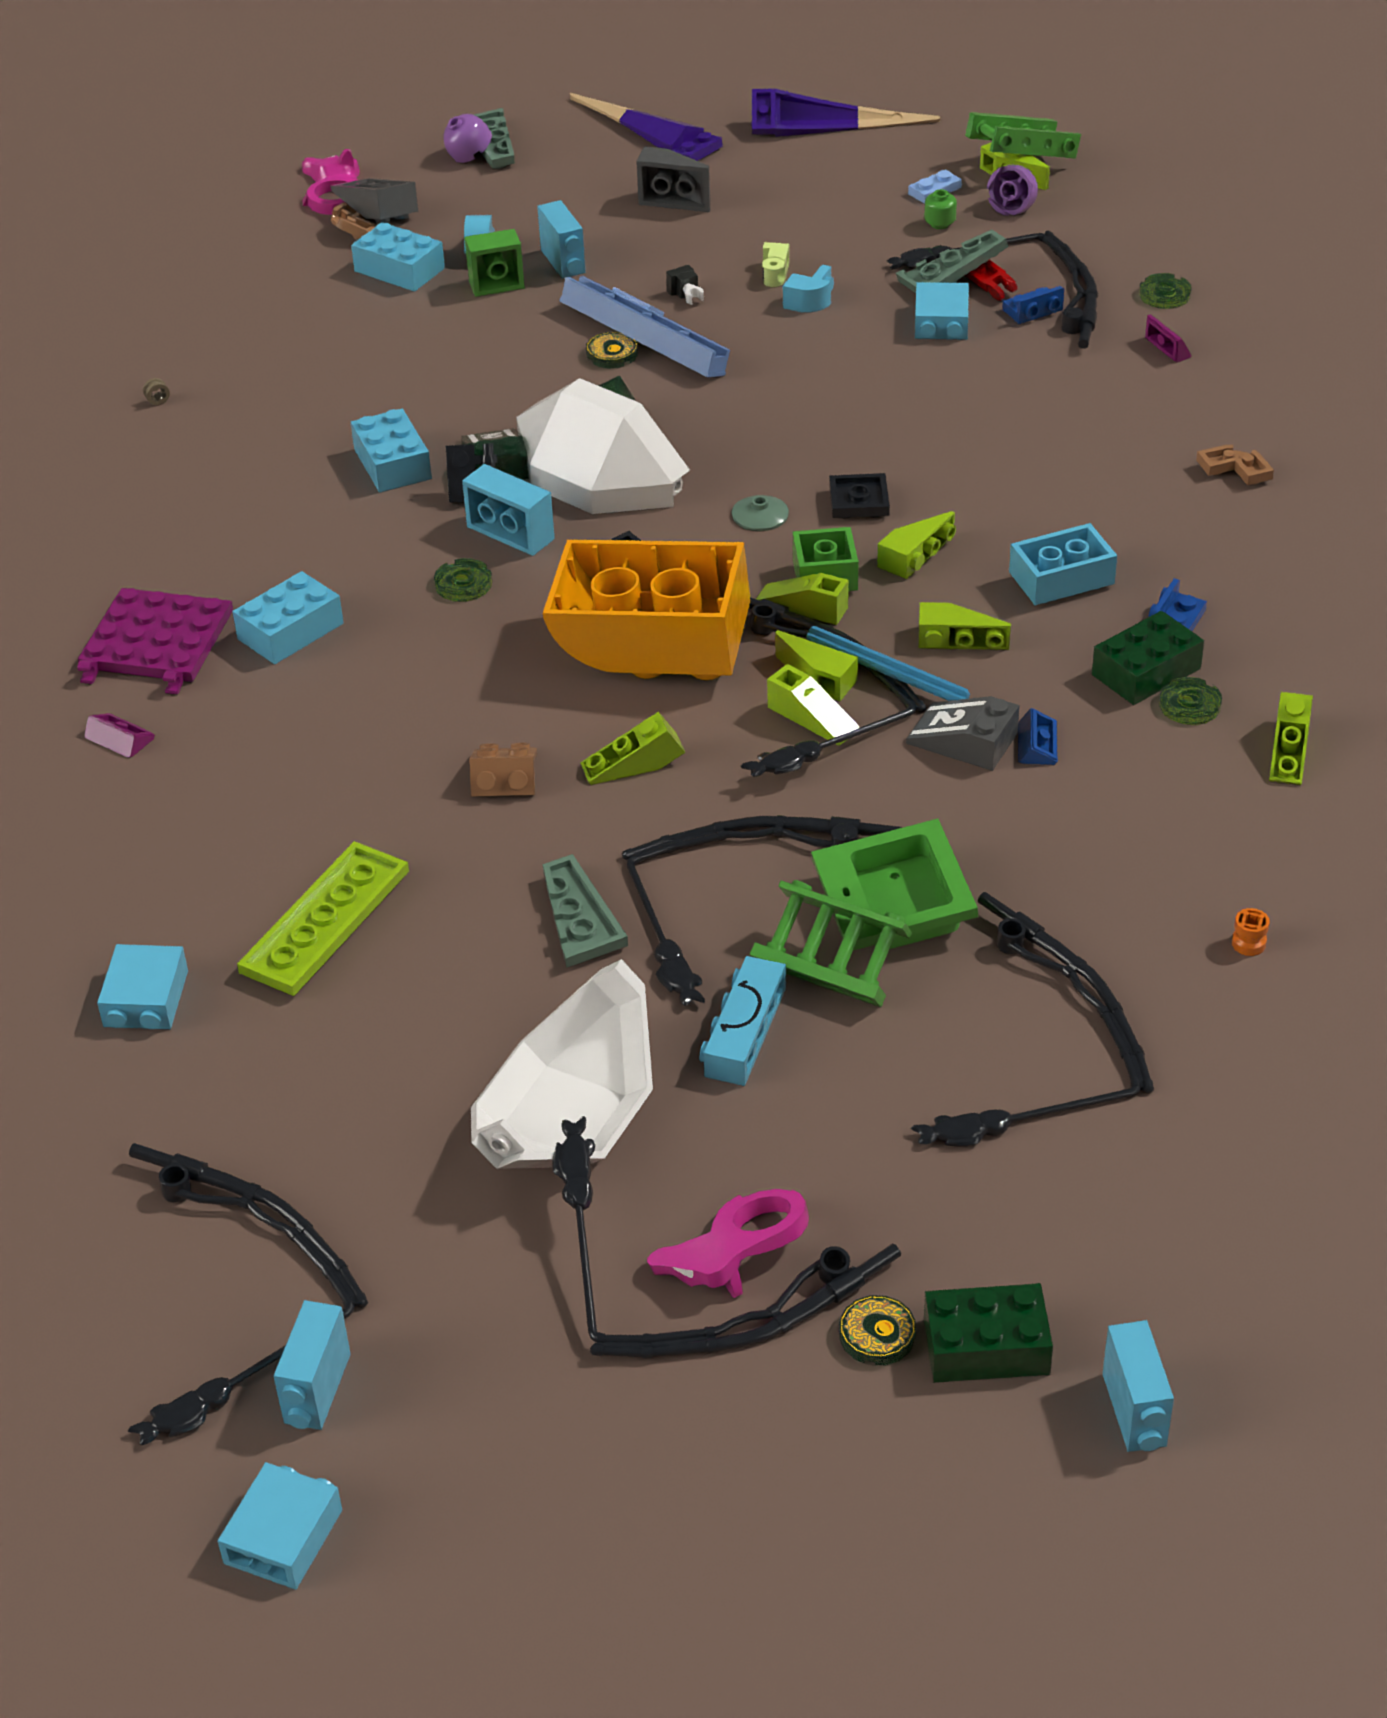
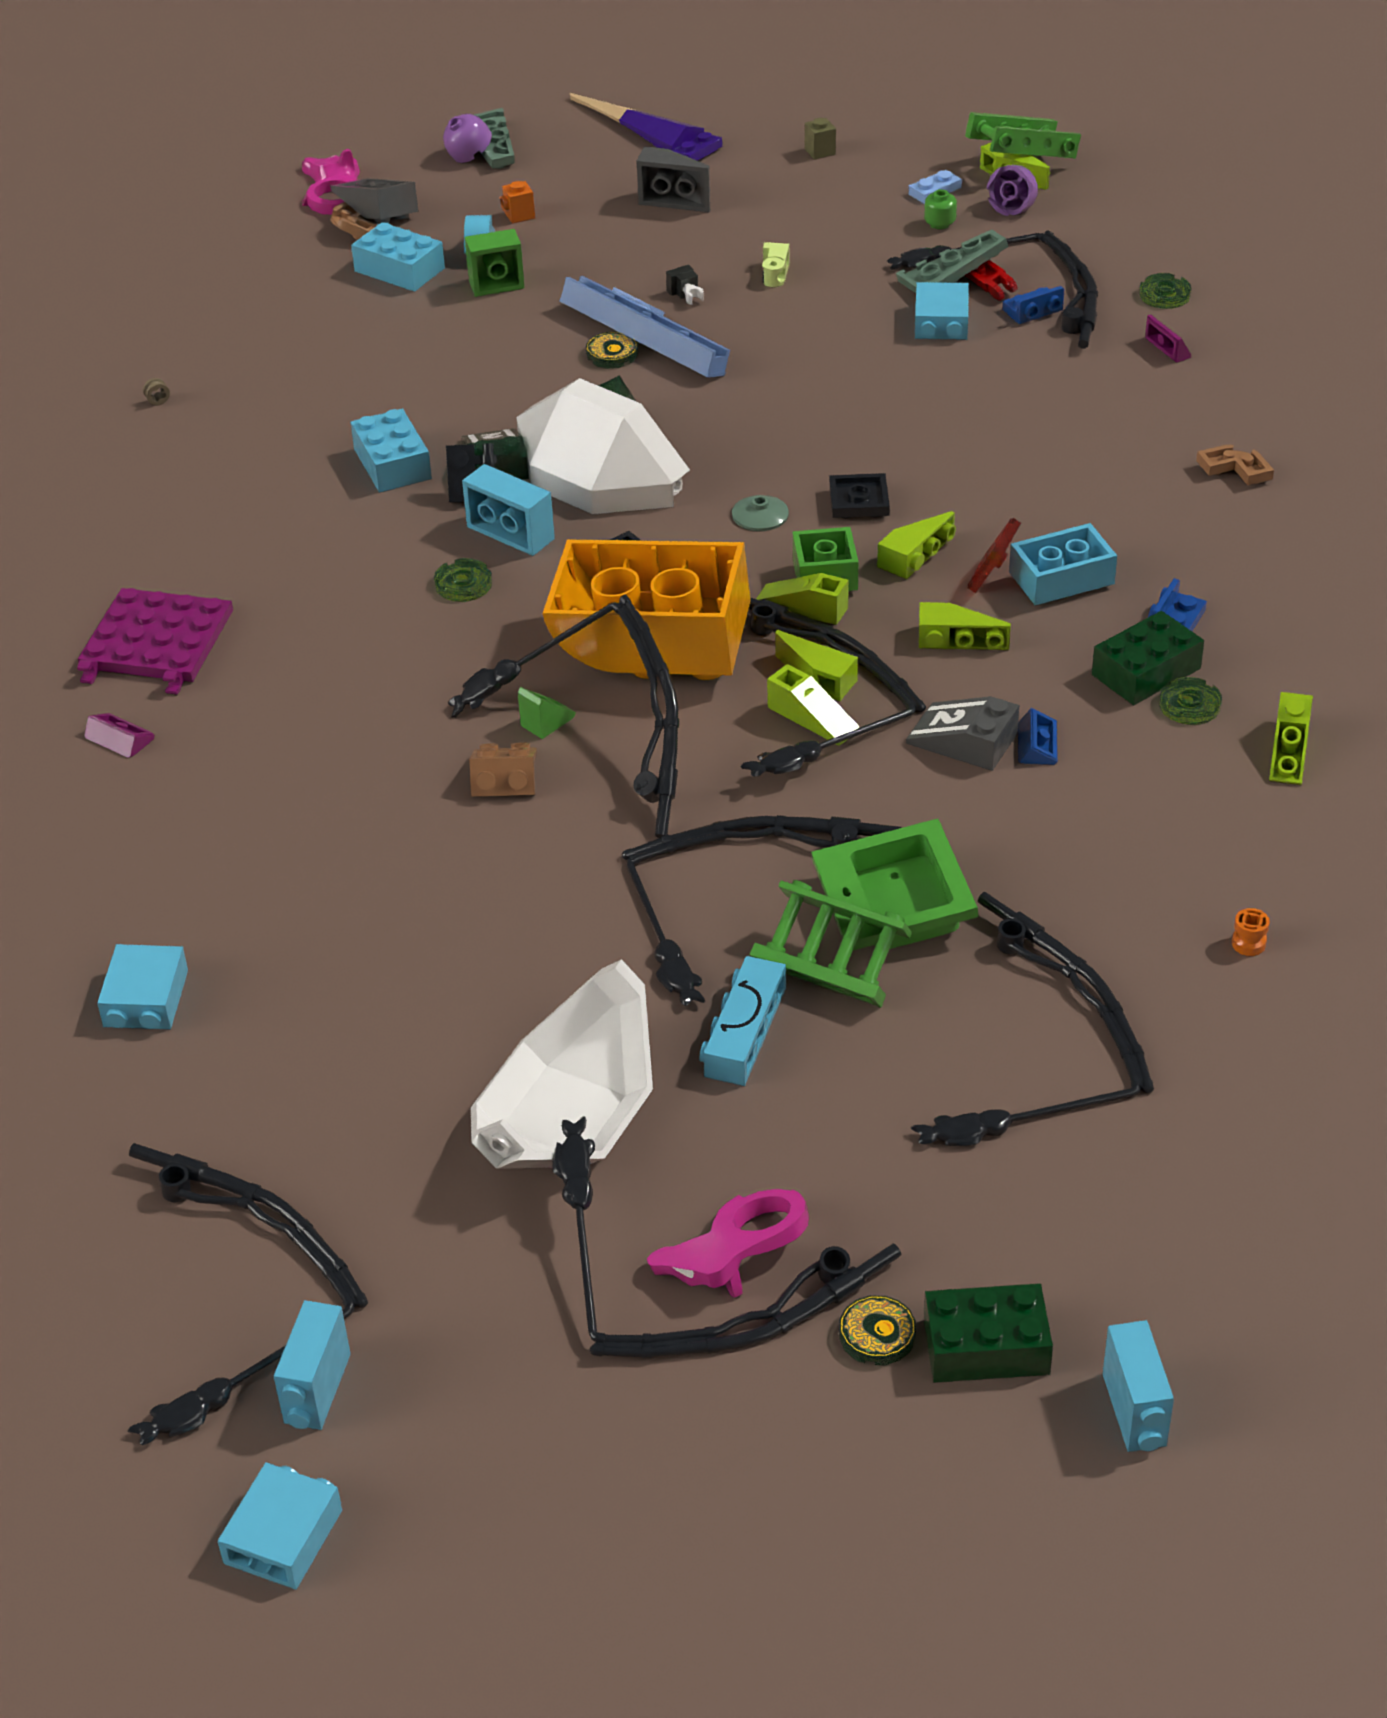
(288, 617): medium azure brick -> none
(323, 918): lime plate -> none
(518, 201): none -> orange brick
(541, 713): none -> bright green slope
(561, 239): medium azure brick -> none
(580, 914): sand green wing -> none
(636, 752): lime slope -> none
(646, 784): none -> black piece
(796, 114): dark purple plate -> none
(808, 293): medium azure brick -> none
(820, 138): none -> olive brick
(890, 666): dark azure axle -> none
(994, 556): none -> clear red plate

